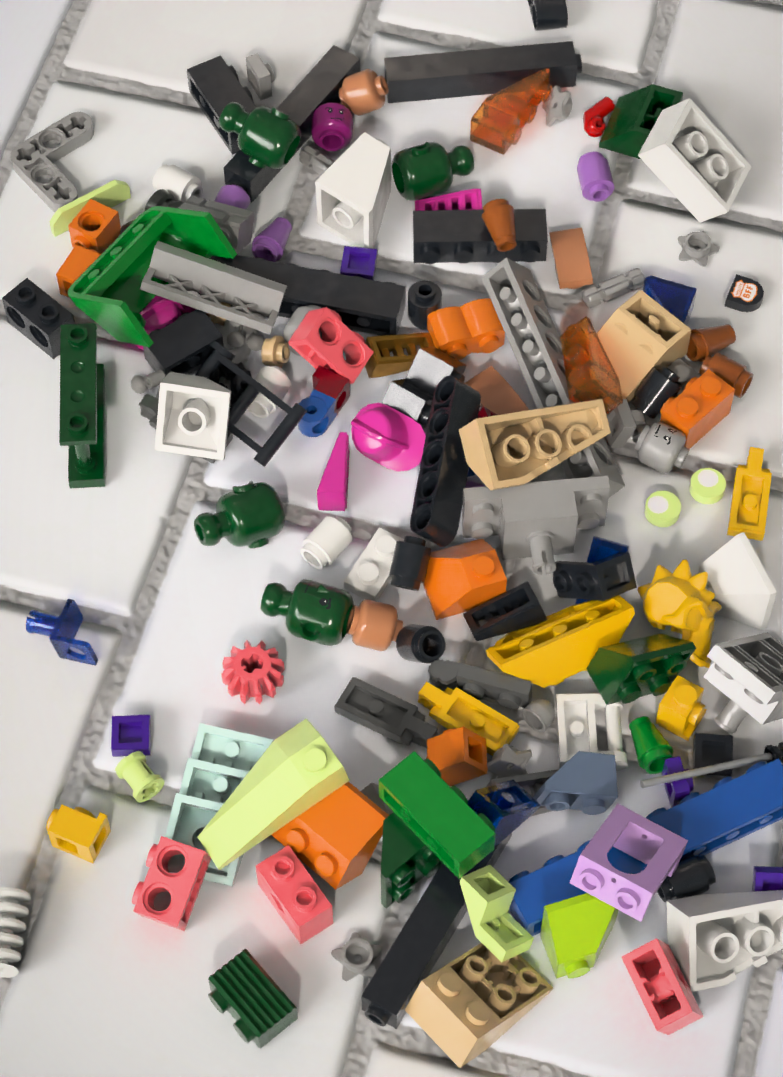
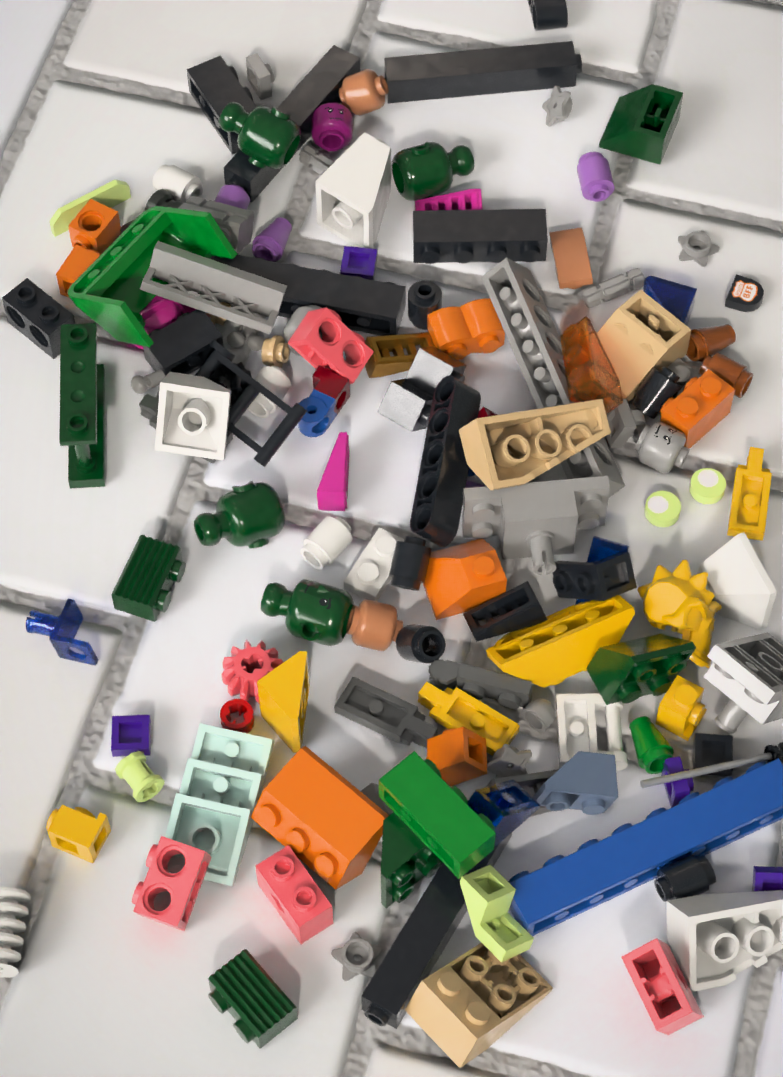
(42, 160): light grey beam -> none
(148, 578): none -> dark green brick
(240, 706): none -> red bush
(280, 786): yellowish green wedge -> none
(285, 699): none -> yellow slope
(388, 437): dark pink piece -> none
(496, 393): nougat slope -> none
(500, 222): dark orange cone -> none
(505, 113): clear orange slope -> none
(576, 933): lime slope -> none
(593, 117): red arm -> none
(639, 839): lavender panel -> none
(694, 160): white brick -> none

